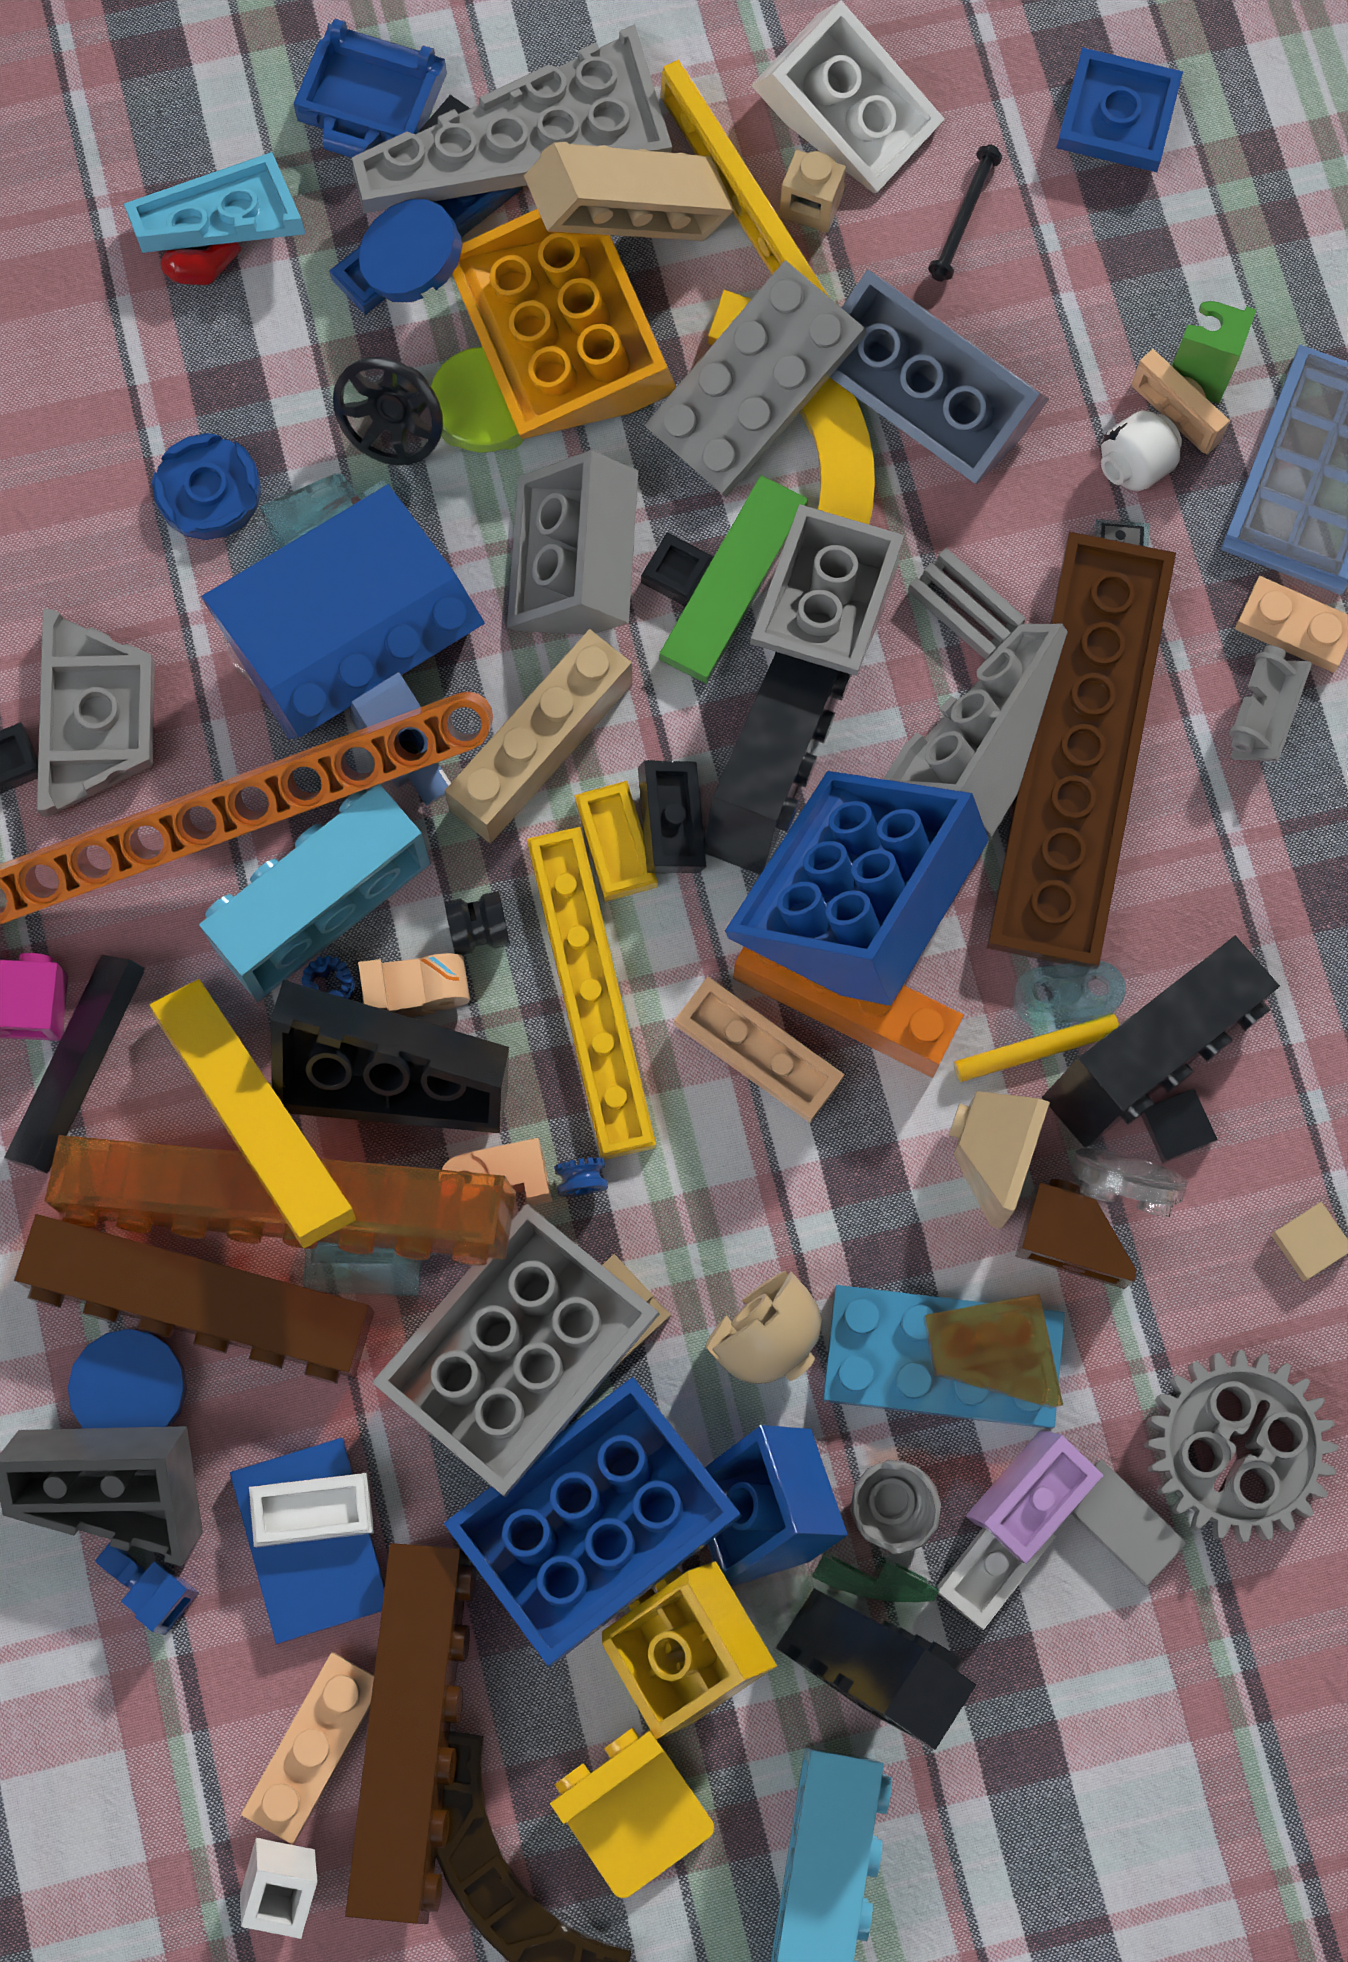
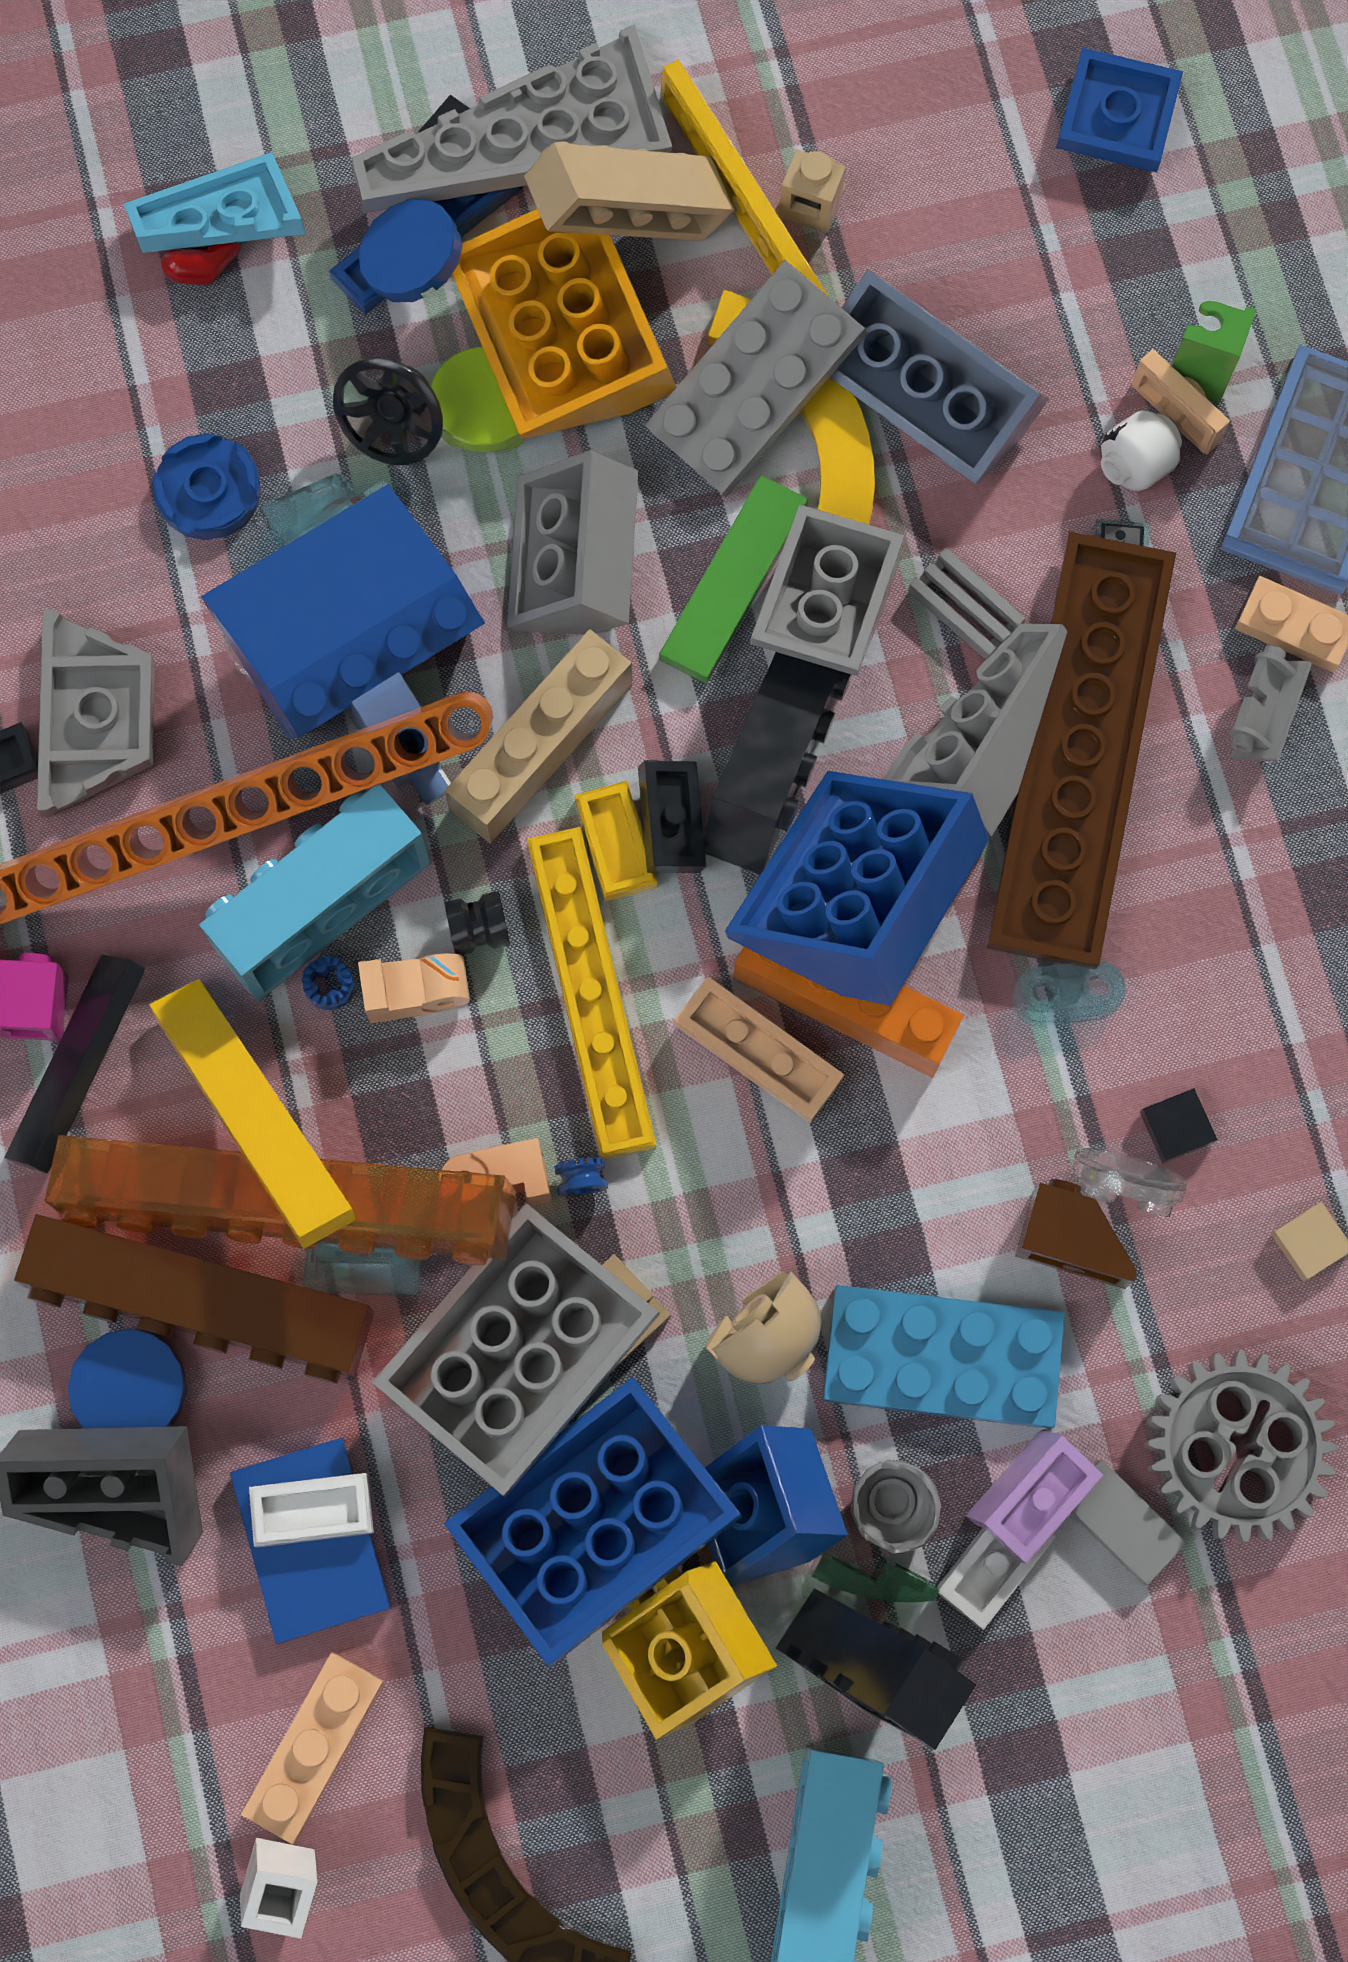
(154, 1593): blue piece -> none
(367, 89): blue piece -> none
(382, 1066): black wedge -> none
(409, 1735): reddish brown brick -> none
(632, 1812): yellow bracket -> none
(676, 569): black tile -> none
(848, 97): white slope -> none
(942, 268): black axle -> none
(996, 1148): tan slope -> none
(997, 1349): clear orange wing -> none
(1035, 1048): yellow bar -> none
(1161, 1041): black wedge -> none

